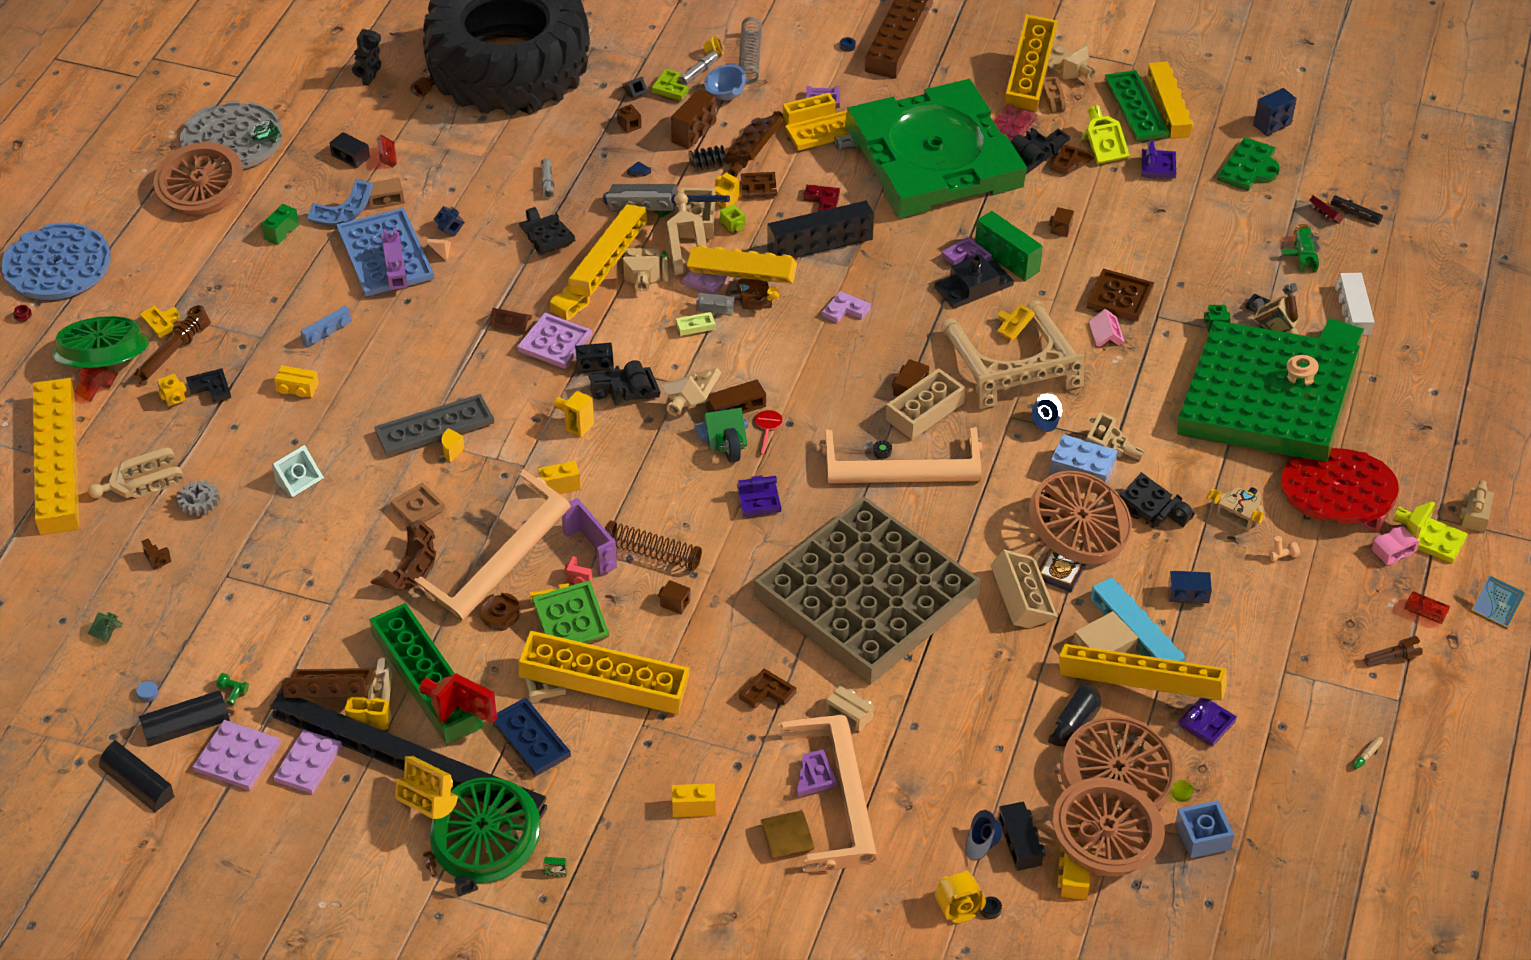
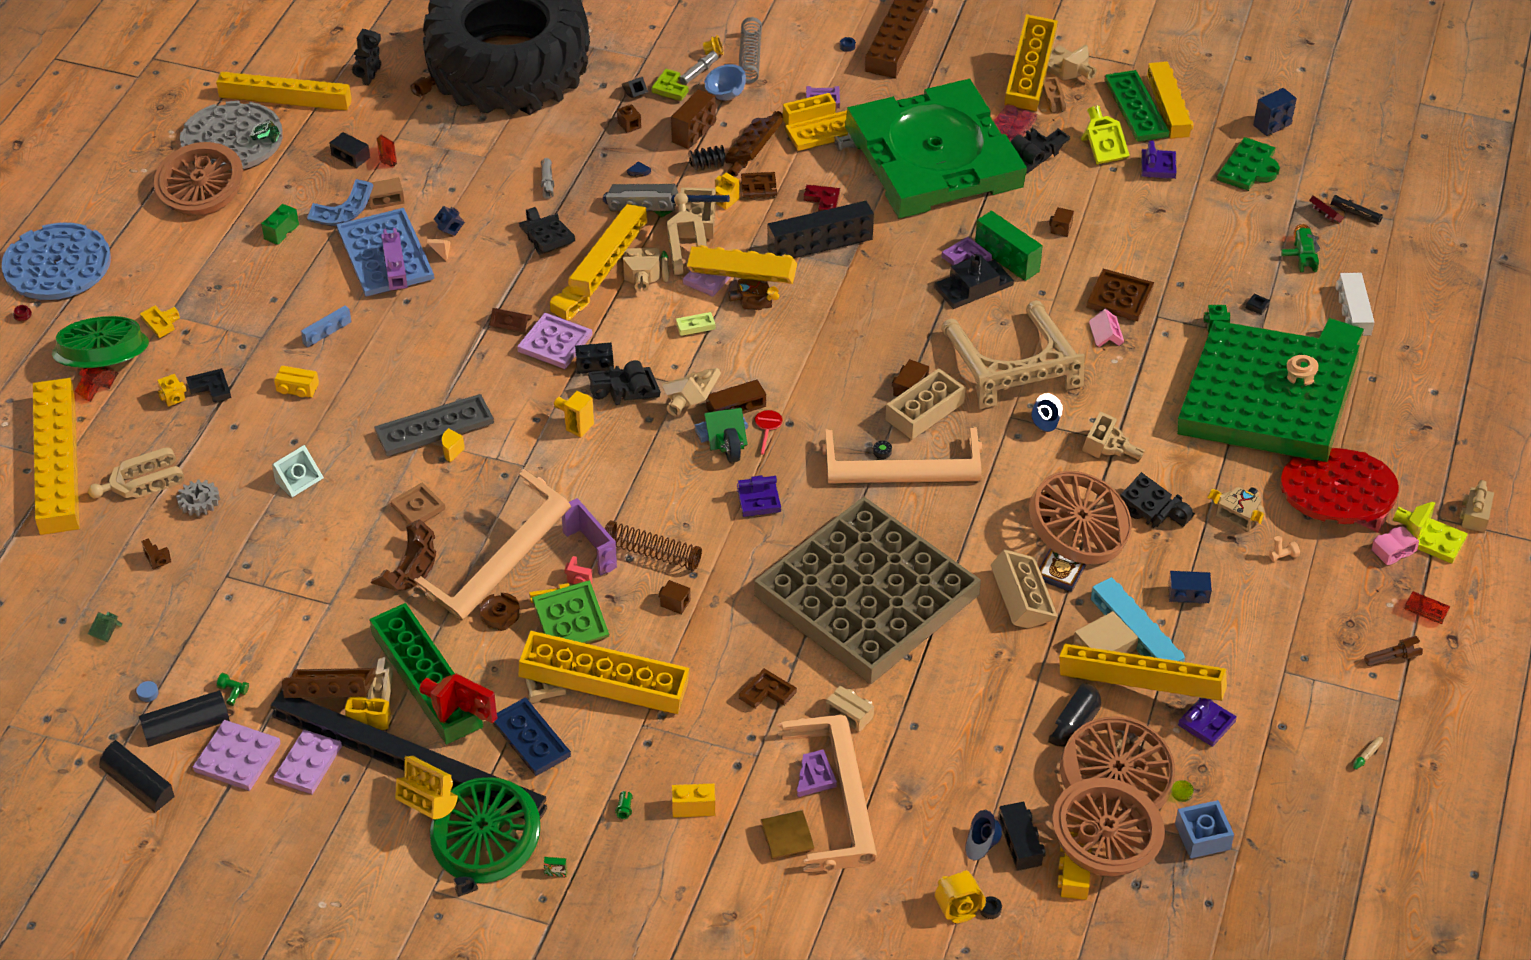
(183, 333): reddish brown piece -> none
(284, 90): none -> yellow brick
(431, 863): reddish brown hand -> none
(561, 477): yellow brick -> none
(624, 809): none -> green pin
(715, 303): light grey hinge -> none
(736, 221): lime brick -> none
(843, 304): lavender plate -> none
(1014, 322): yellow hinge -> none
(1071, 158): reddish brown wing -> none
(1083, 456): light blue brick -> none
(1278, 314): torso -> none
(1498, 601): piece -> none

